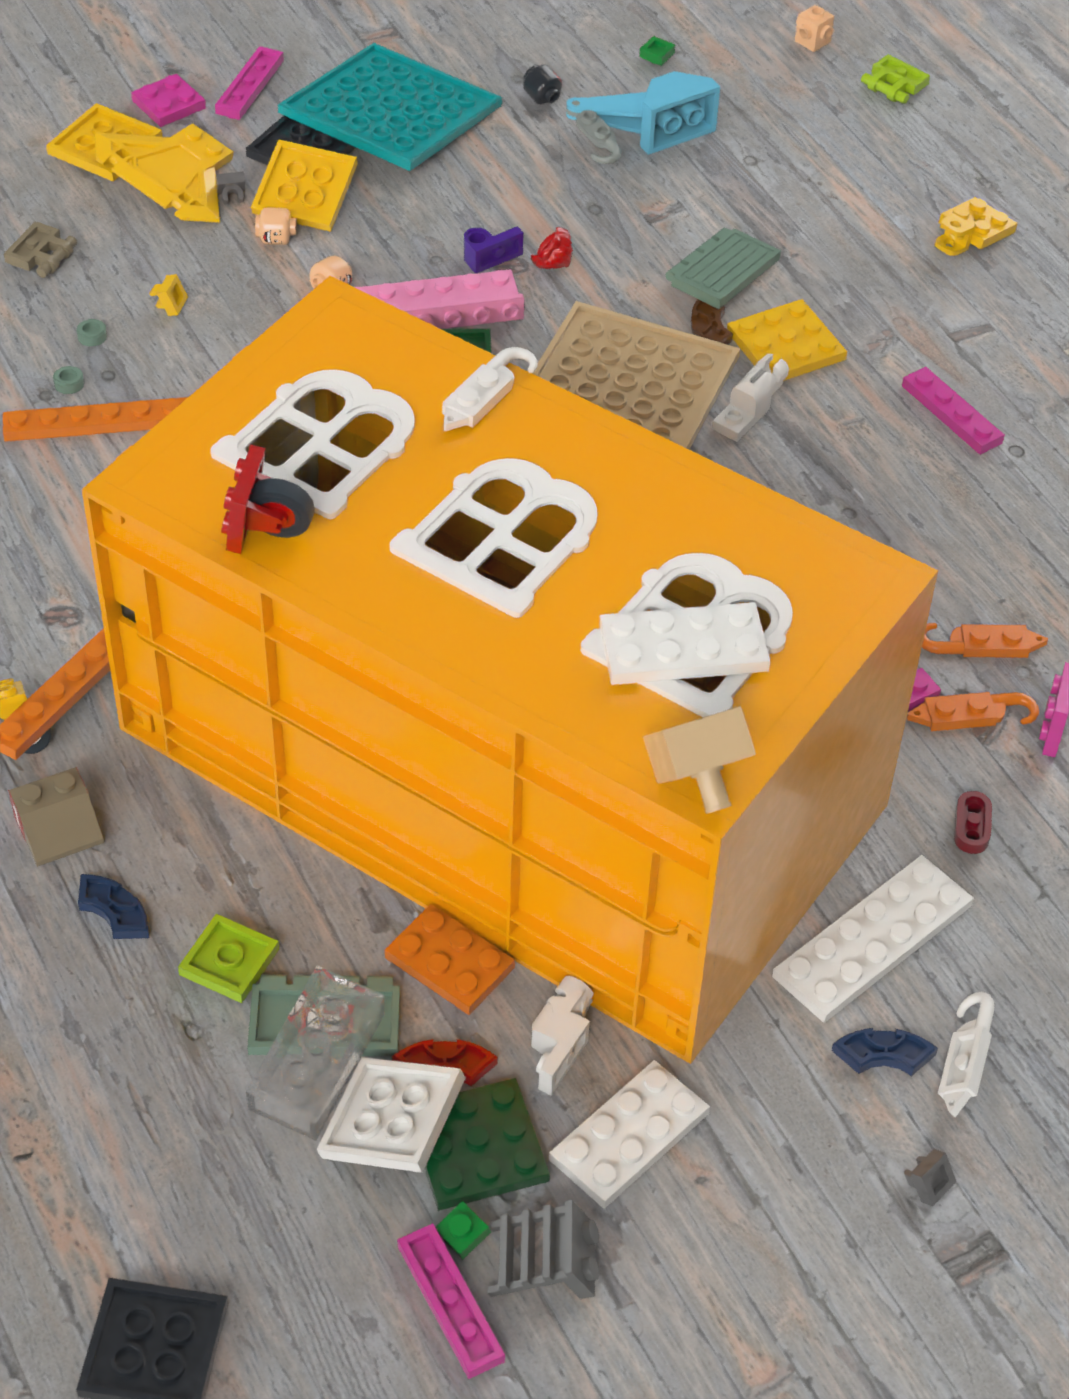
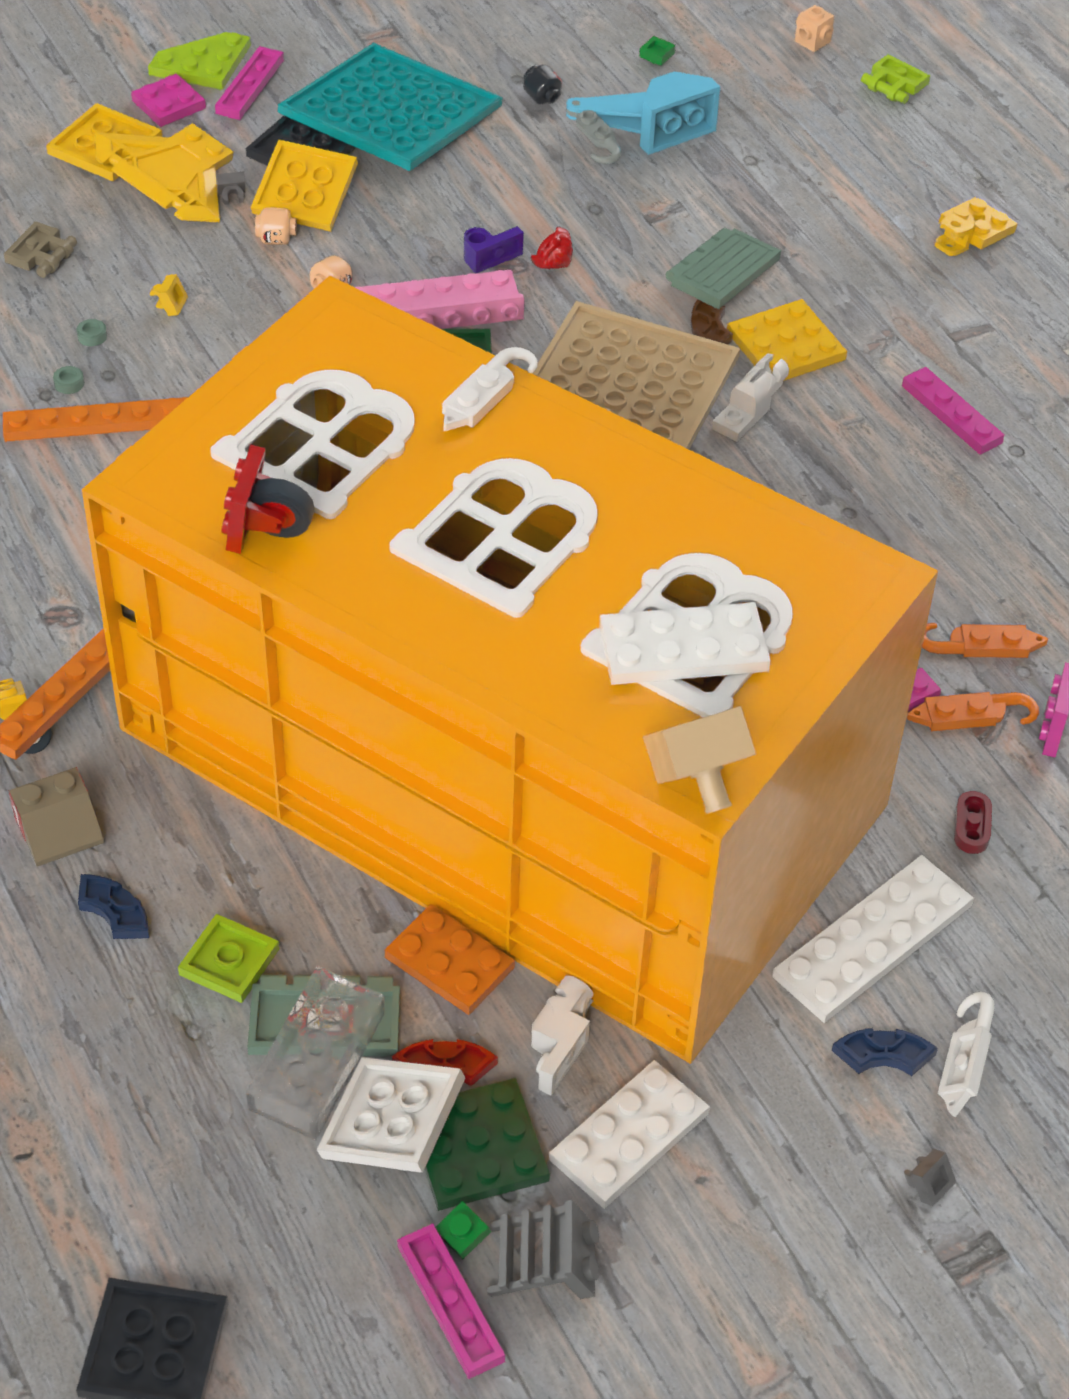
(203, 61): none -> lime plate

